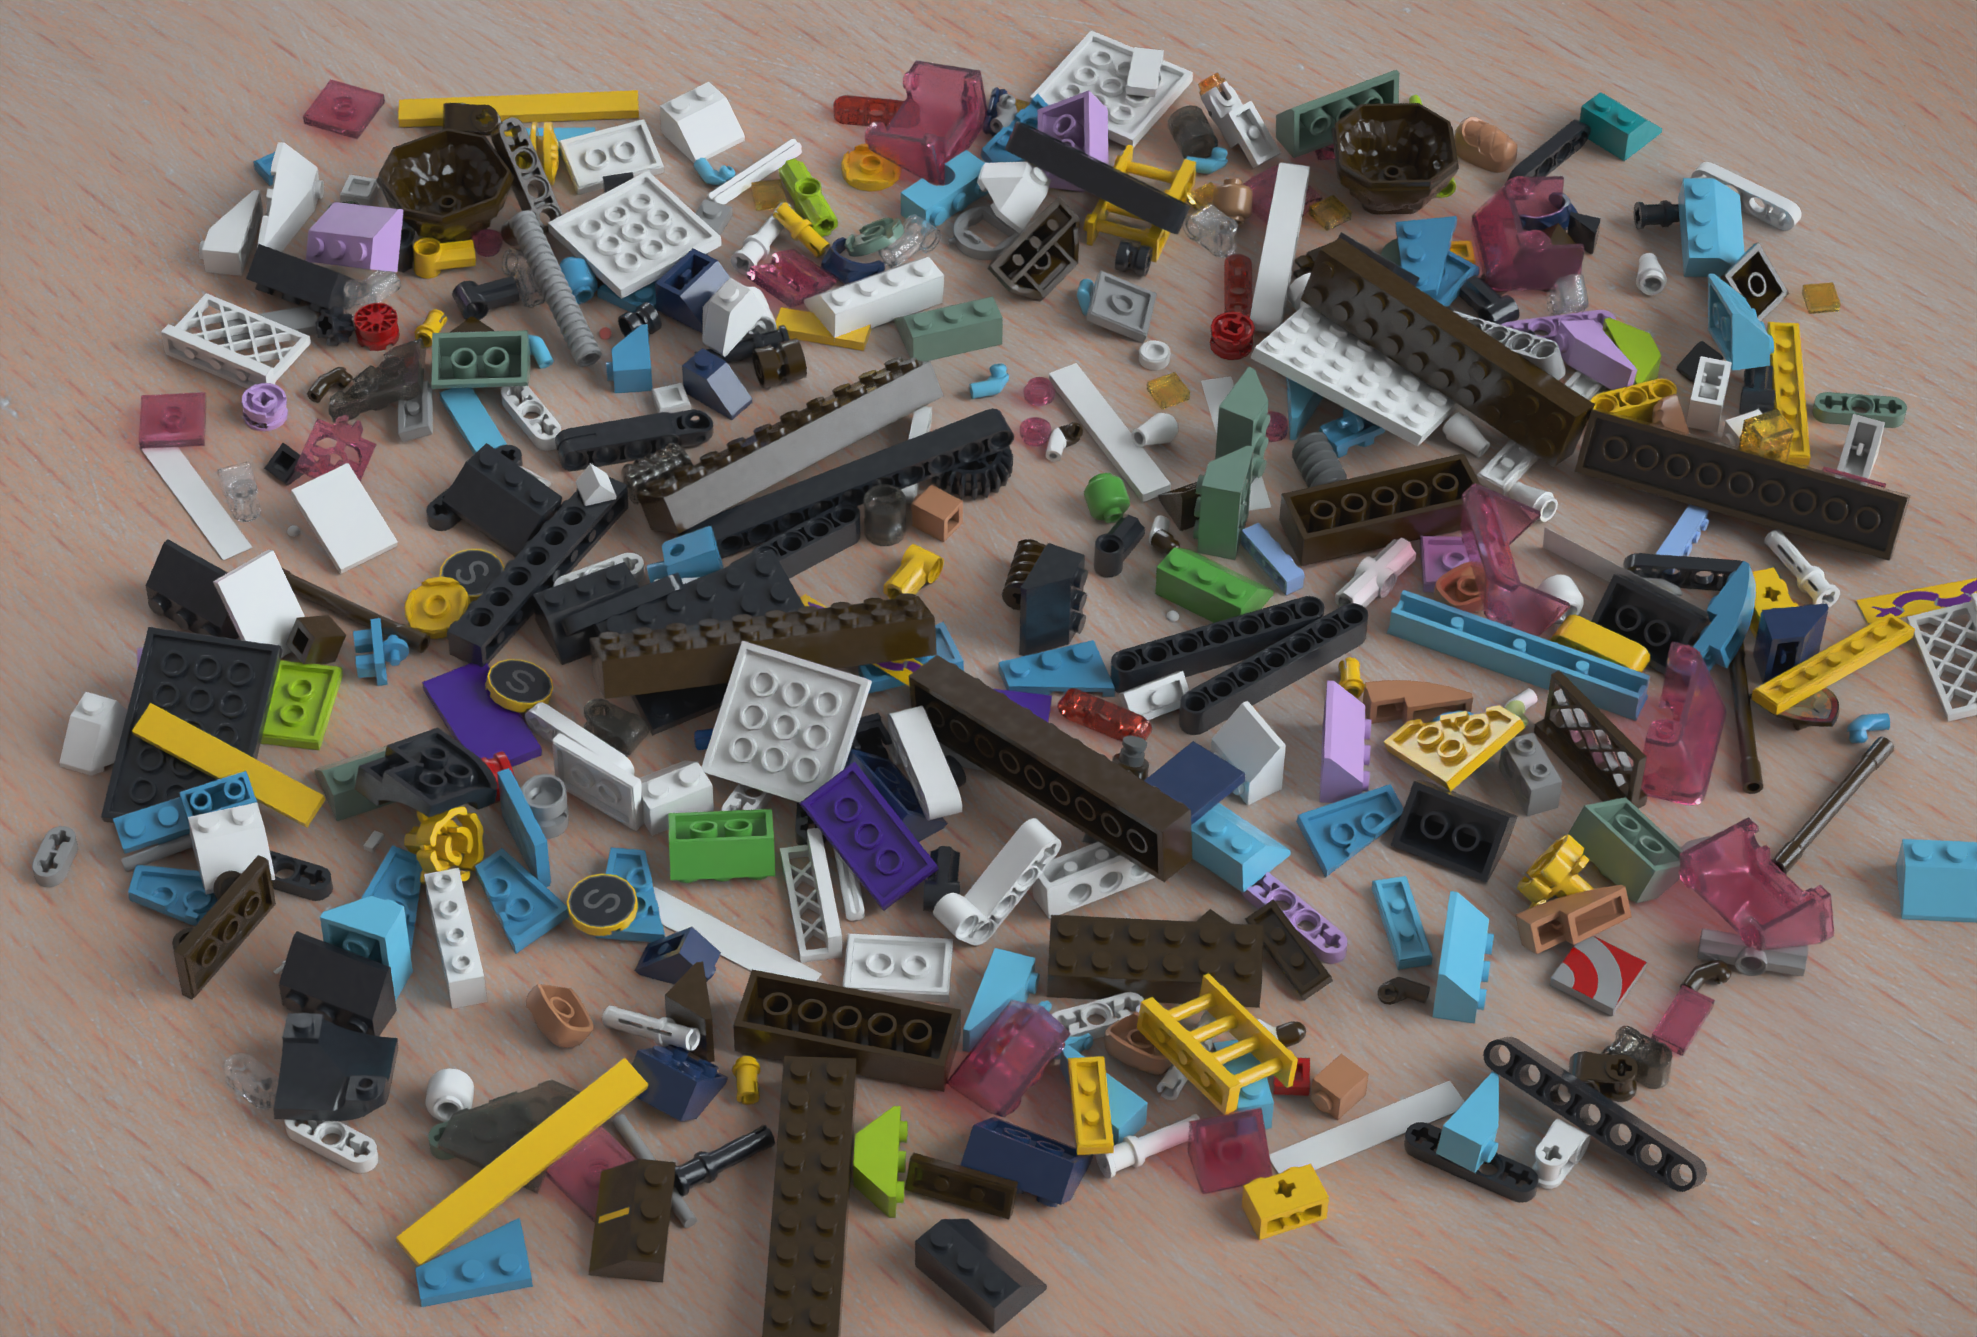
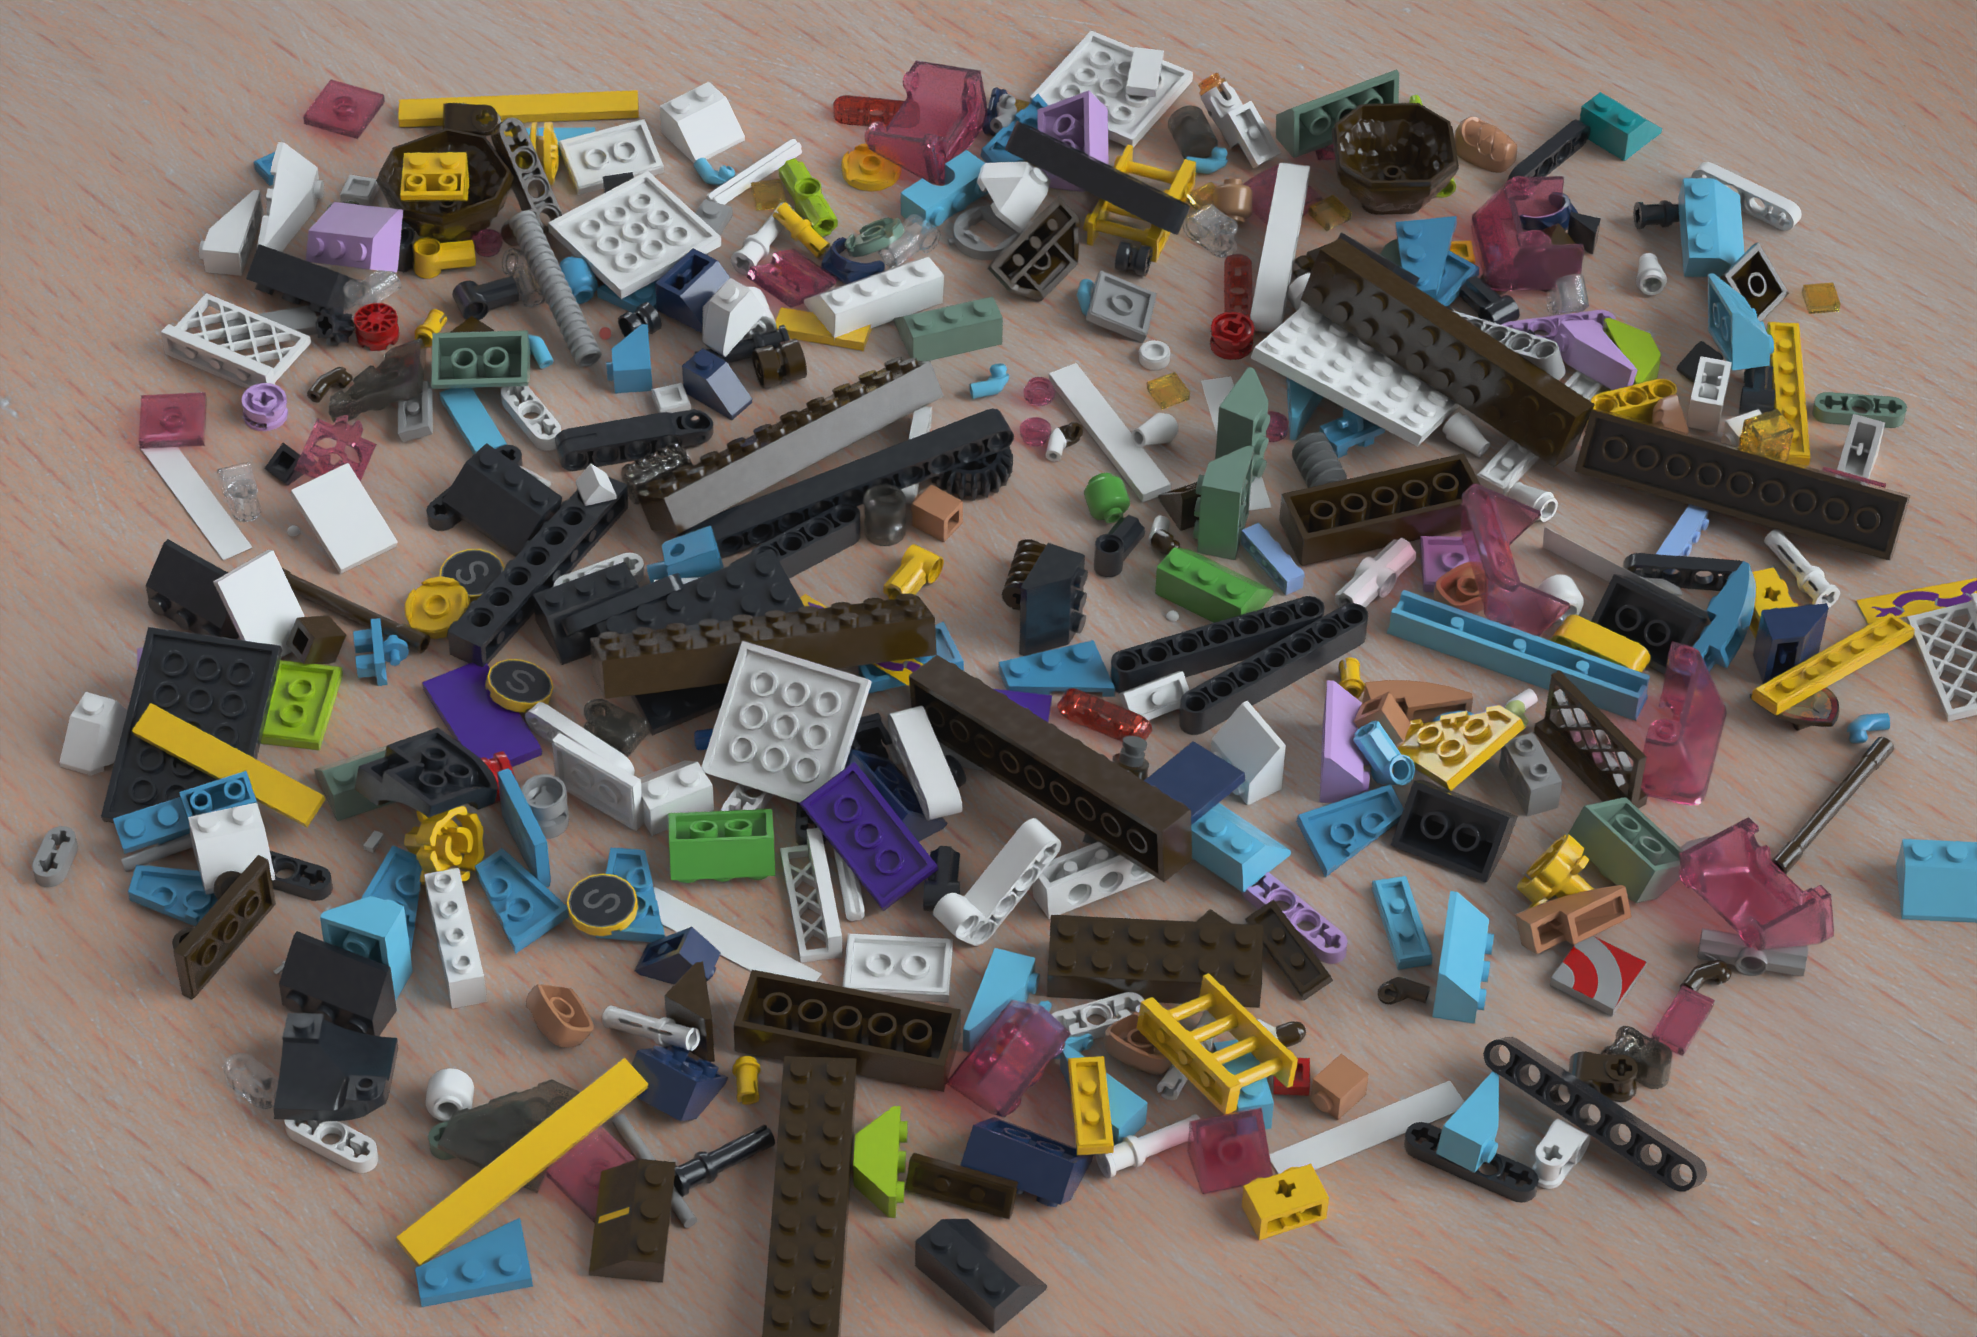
(434, 177): none -> yellow slope
(1383, 755): none -> medium azure piece
(1389, 715): none -> nougat brick
(1750, 765): dark brown piece -> none

